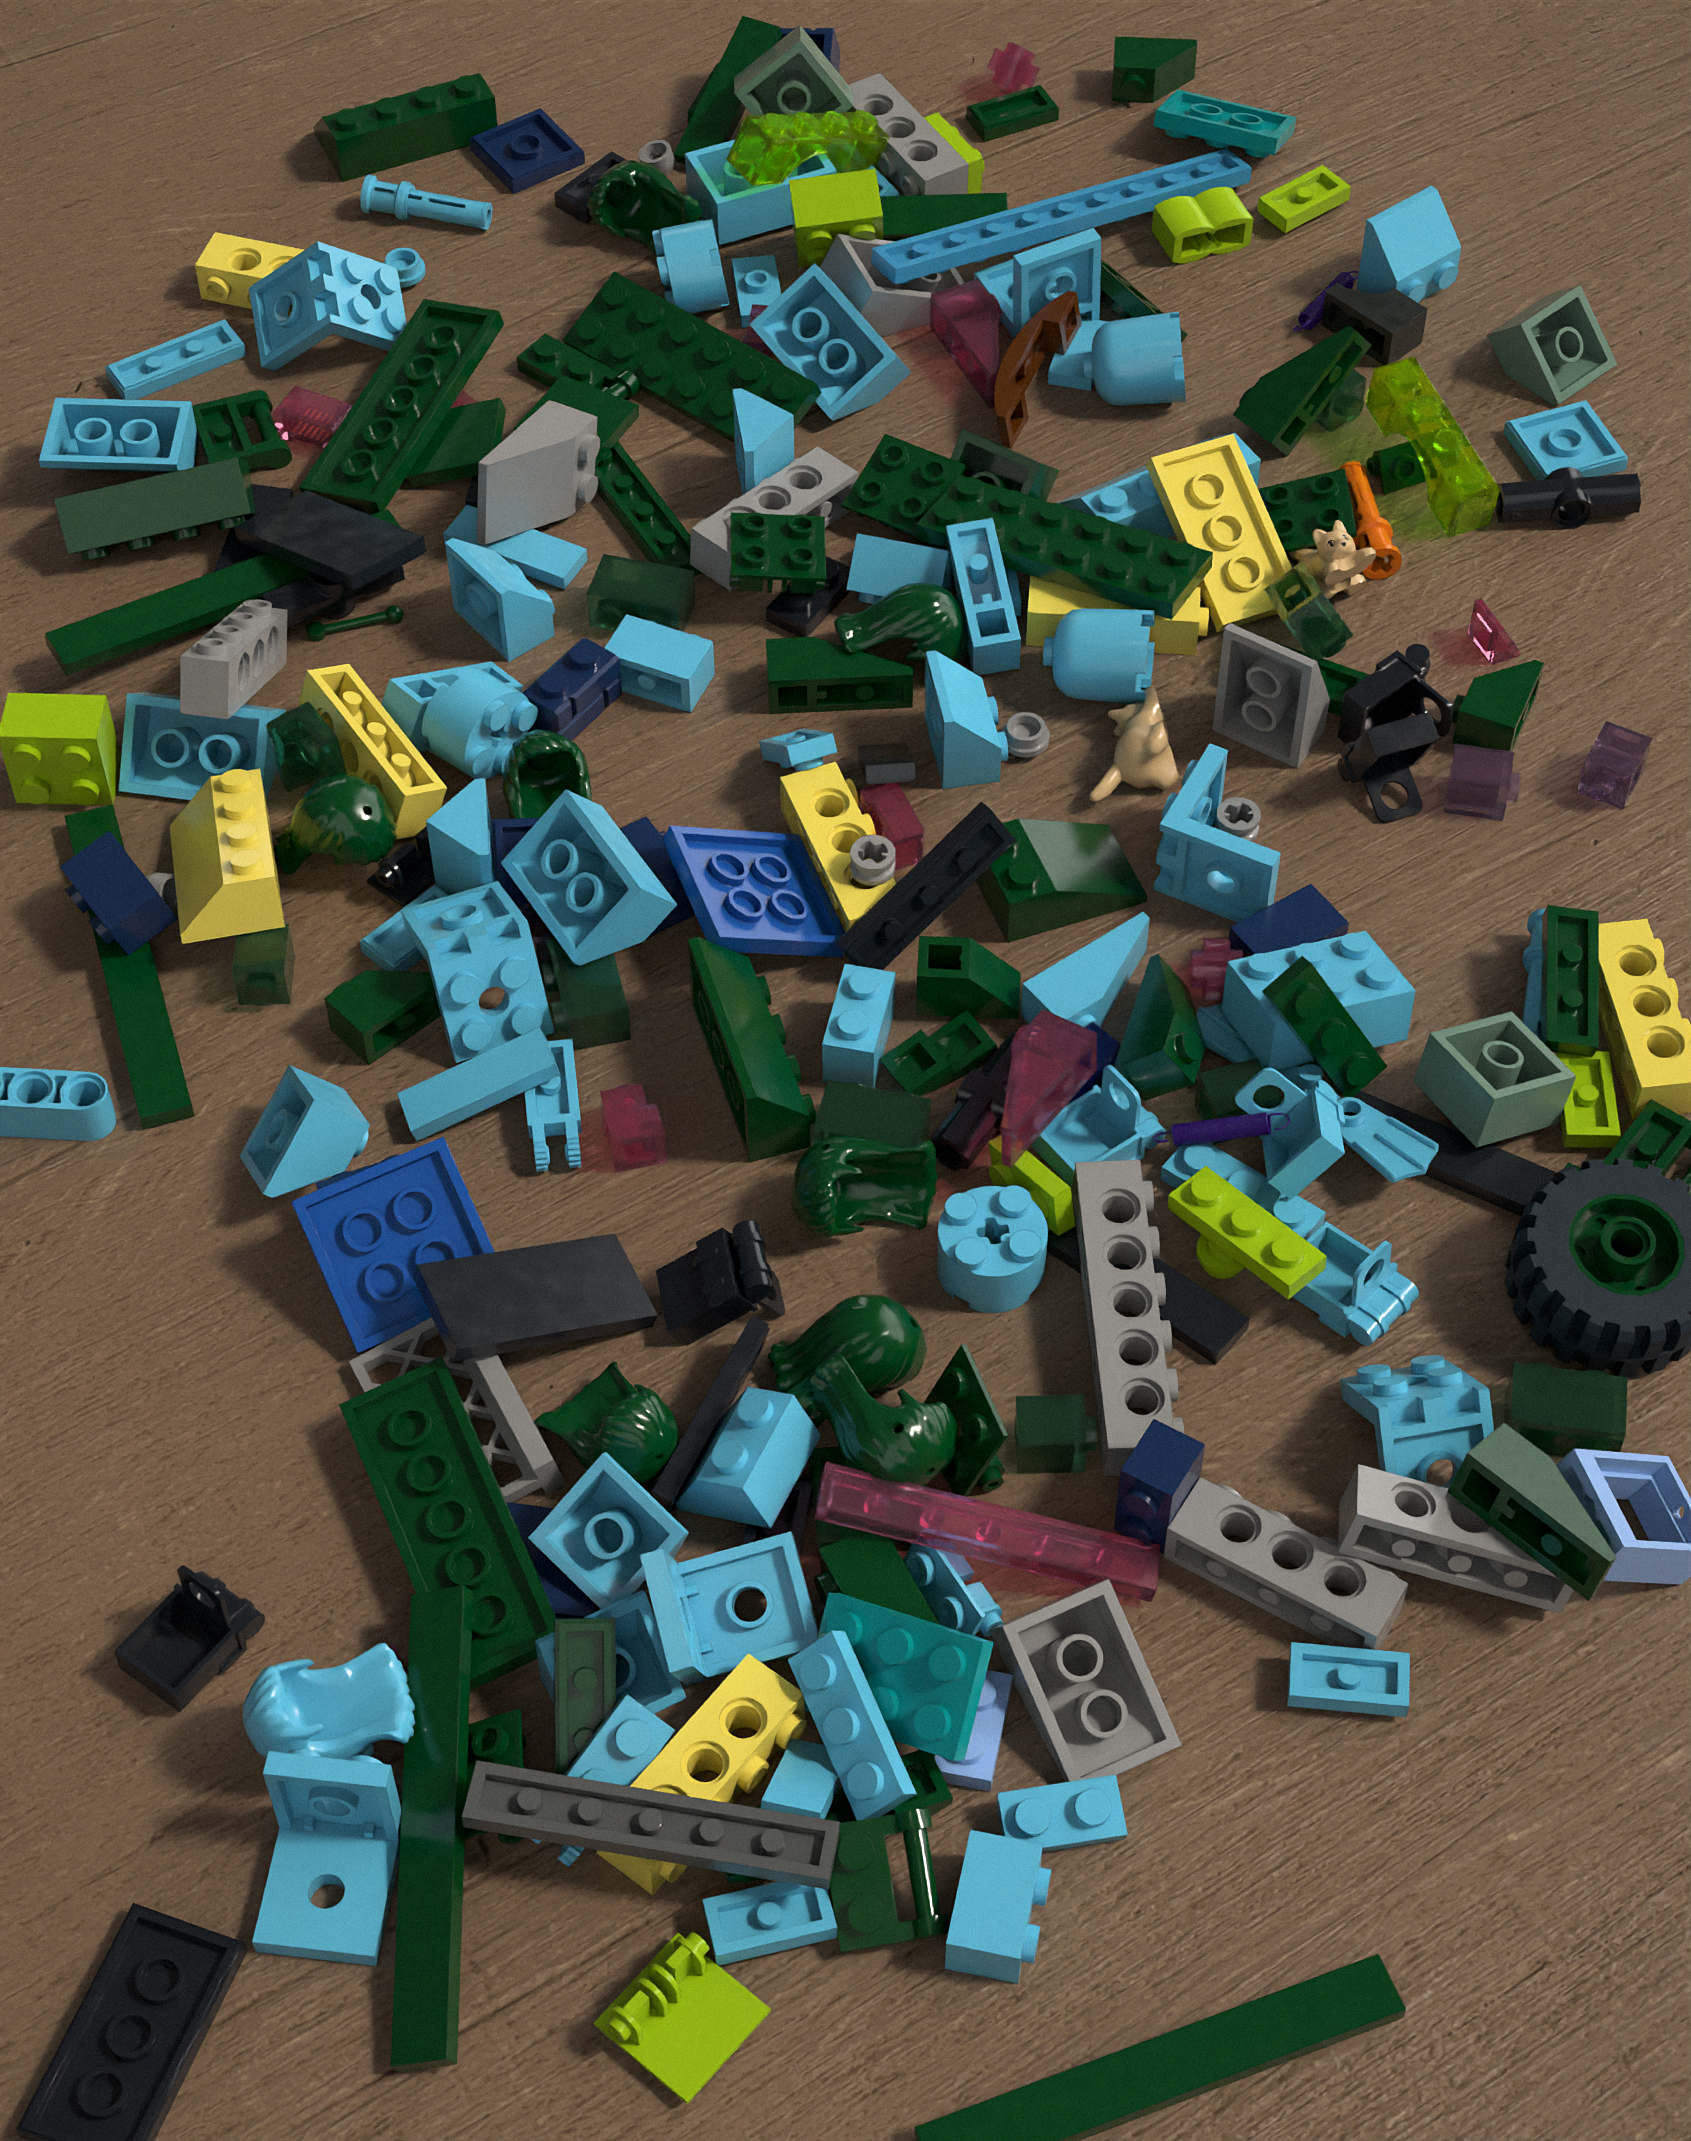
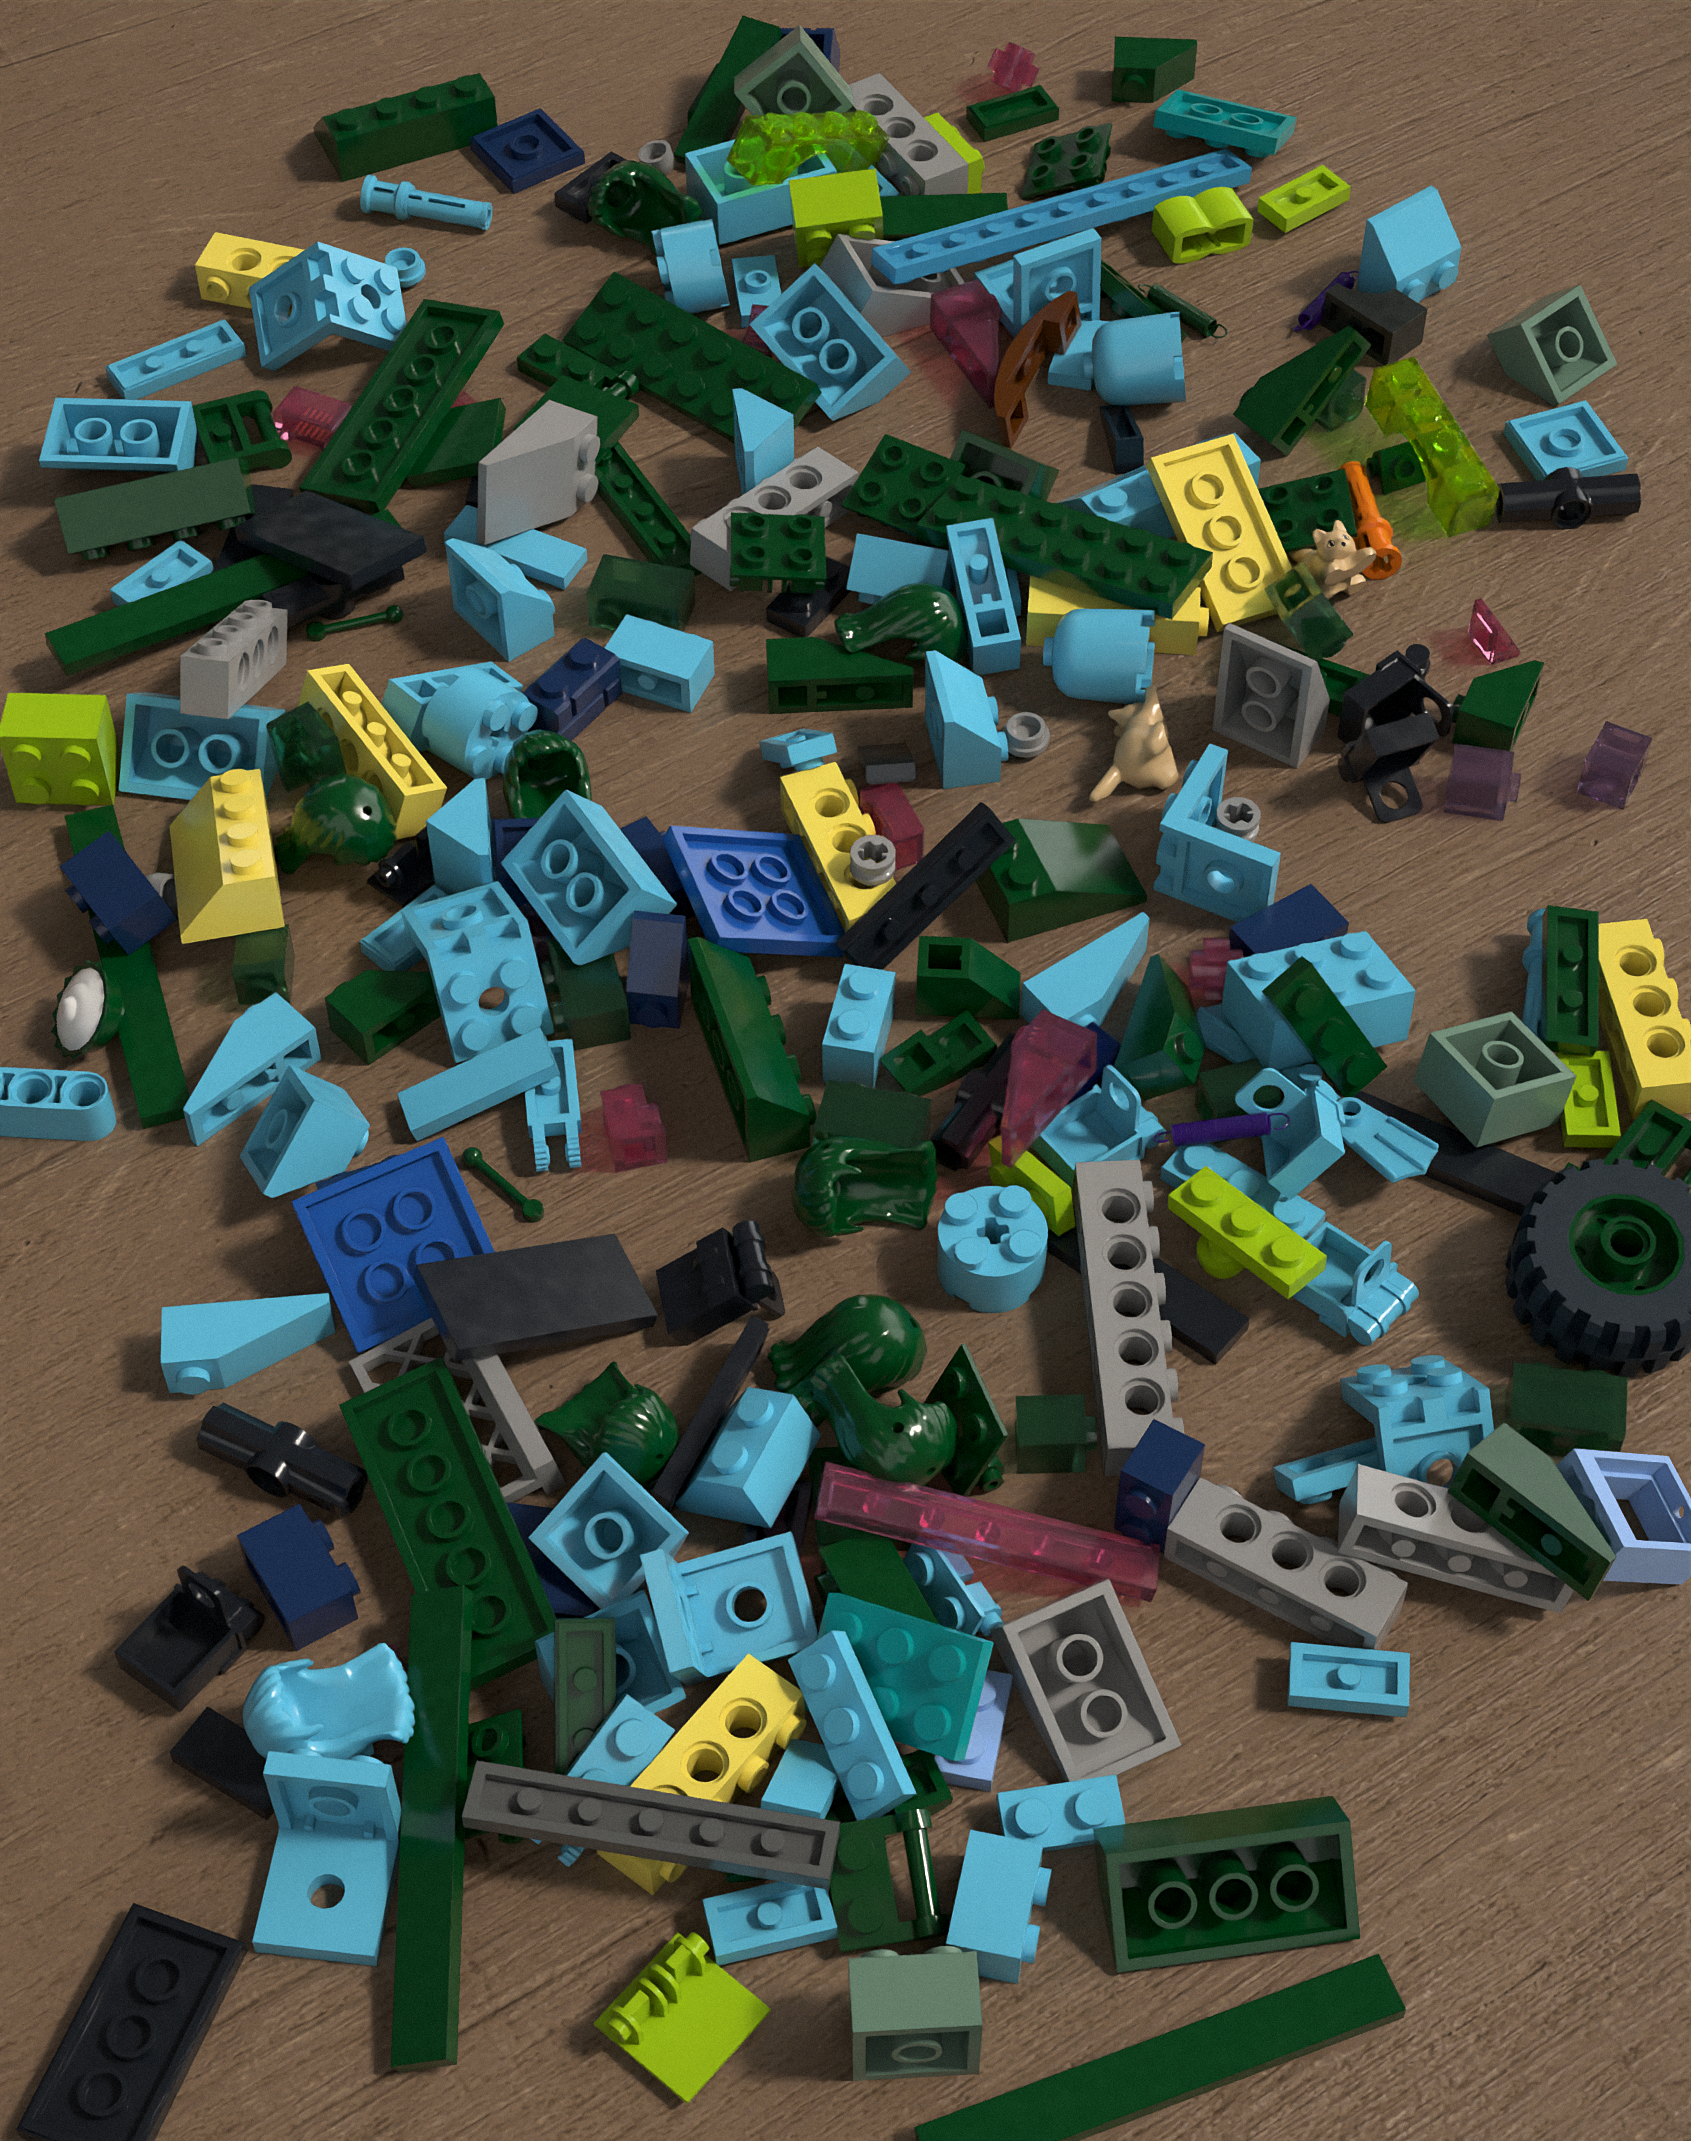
(87, 1011): none -> piece
(168, 569): none -> medium azure plate
(225, 1759): none -> black tile
(231, 1340): none -> medium azure slope
(250, 1065): none -> medium azure slope
(282, 1459): none -> black piece
(299, 1576): none -> dark blue brick
(532, 1209): none -> dark green hinge
(657, 970): none -> dark blue slope
(914, 2014): none -> sand green brick
(1069, 161): none -> dark green hinge
(1123, 438): none -> black piece
(1188, 313): none -> dark green piece
(1227, 1883): none -> dark green slope
(1316, 1476): none -> medium azure plate

